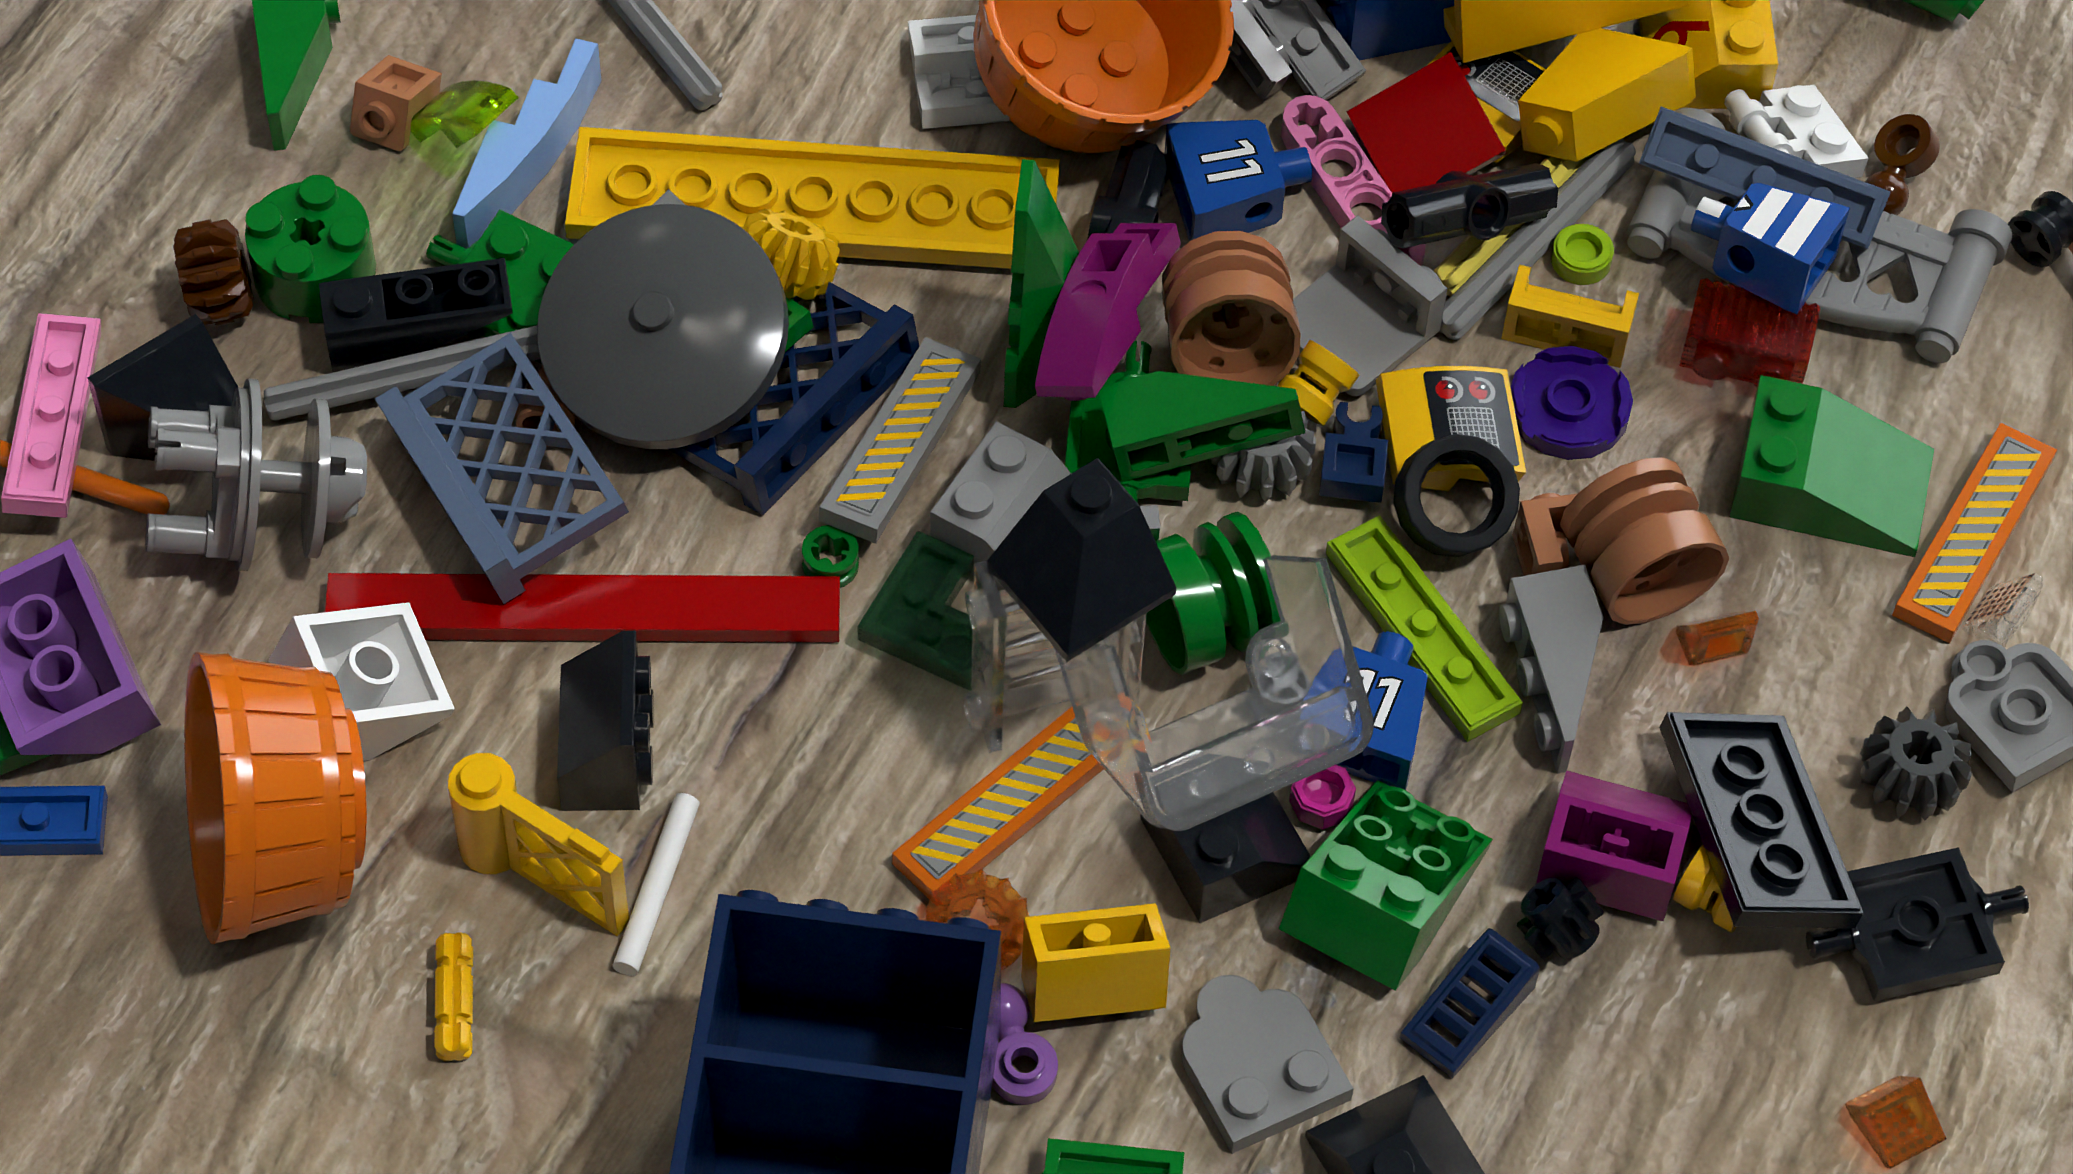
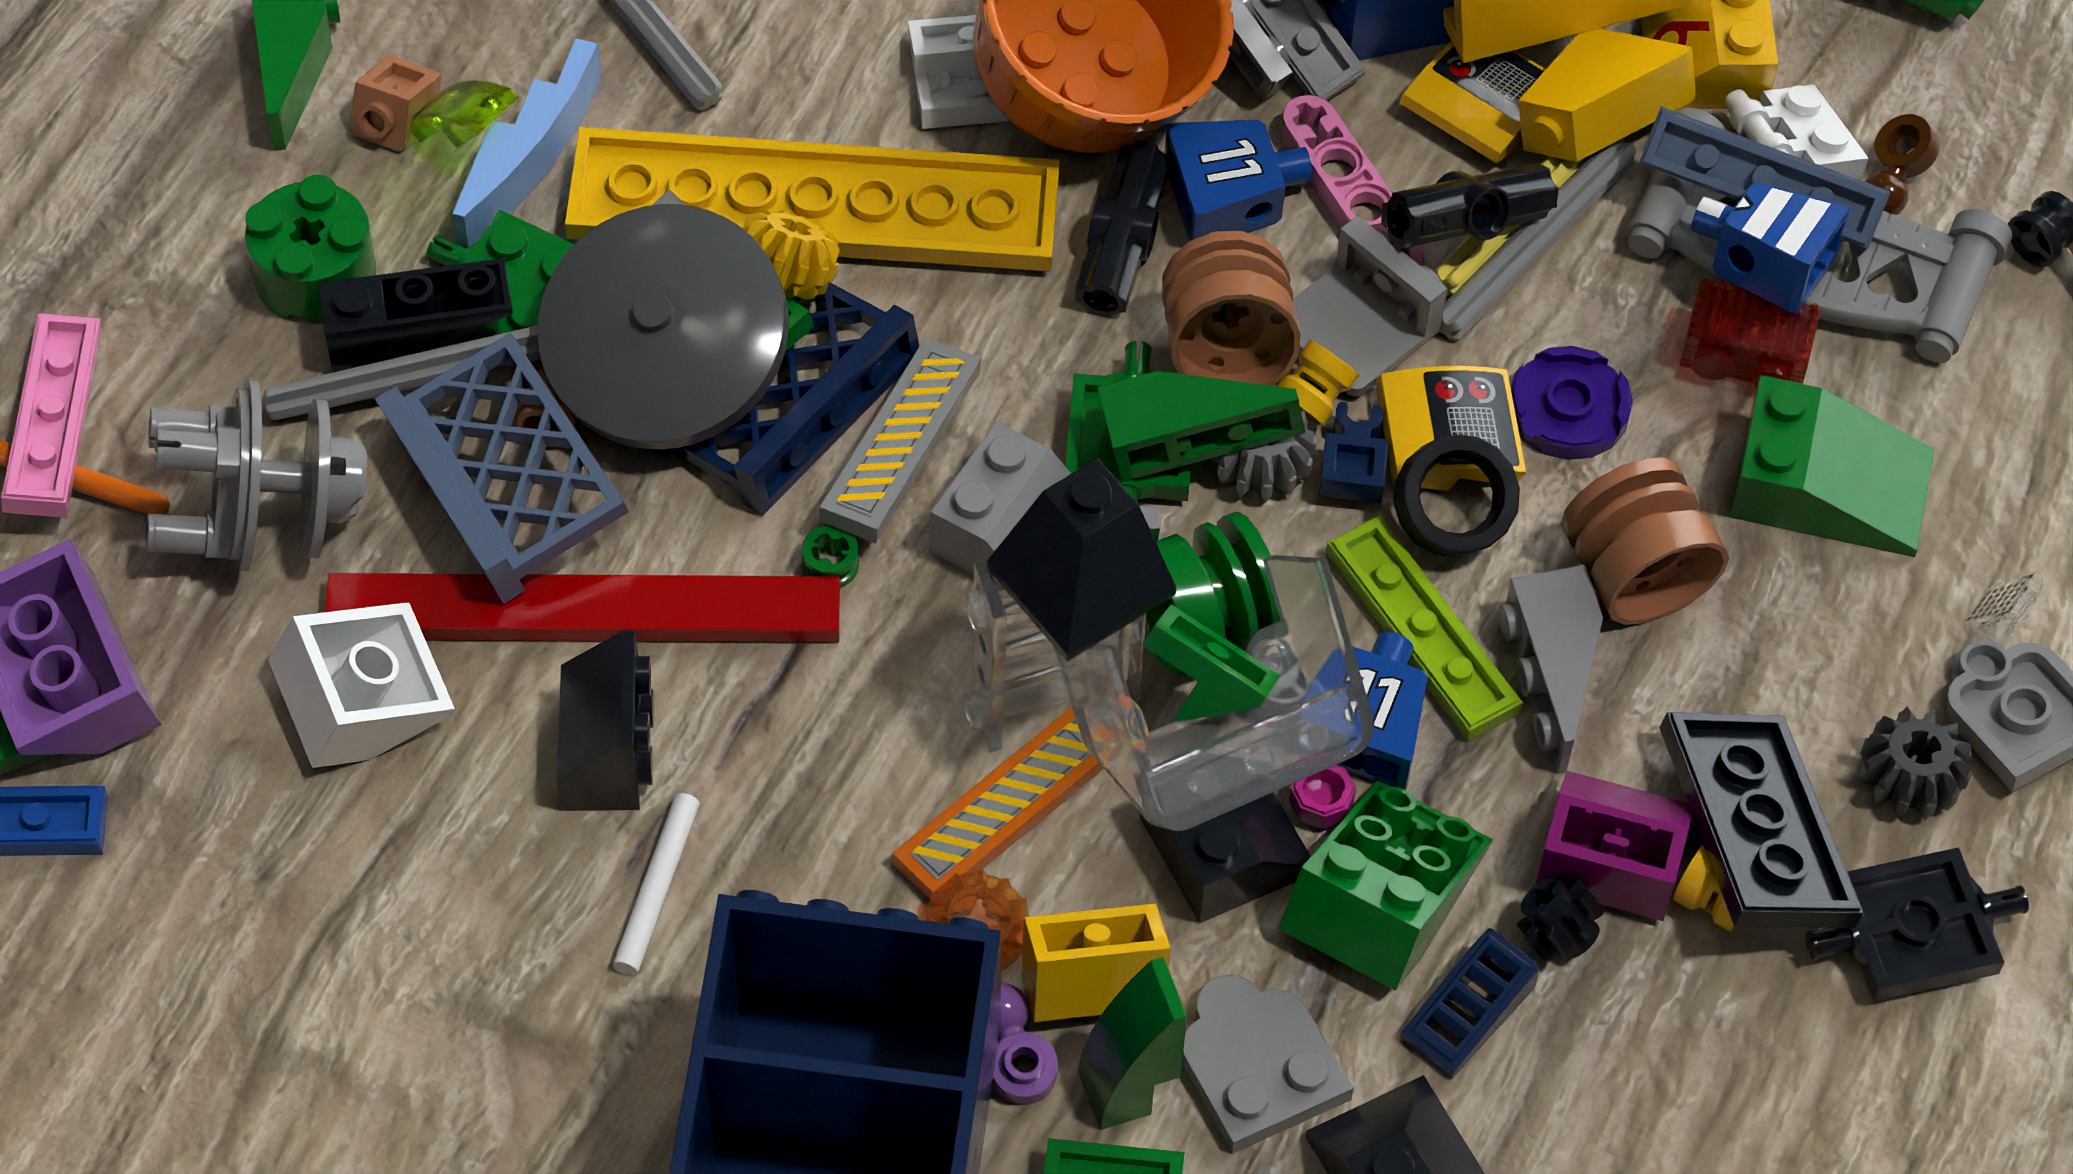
(168, 372): black slope -> none
(213, 272): reddish brown gear -> none
(270, 793): orange piece -> none
(453, 996): yellow axle -> none
(507, 832): yellow piece -> none
(915, 613): clear green plate -> none
(1040, 265): green wedge -> none
(1098, 305): magenta slope -> none
(1134, 1047): none -> green slope
(1225, 674): none -> green slope
(1426, 127): red slope -> none
(1538, 533): nougat bracket -> none
(1560, 319): yellow hinge -> none
(1582, 254): lime tile -> none
(1717, 636): clear orange slope -> none
(1897, 1119): clear orange slope -> none
(1974, 533): tile -> none

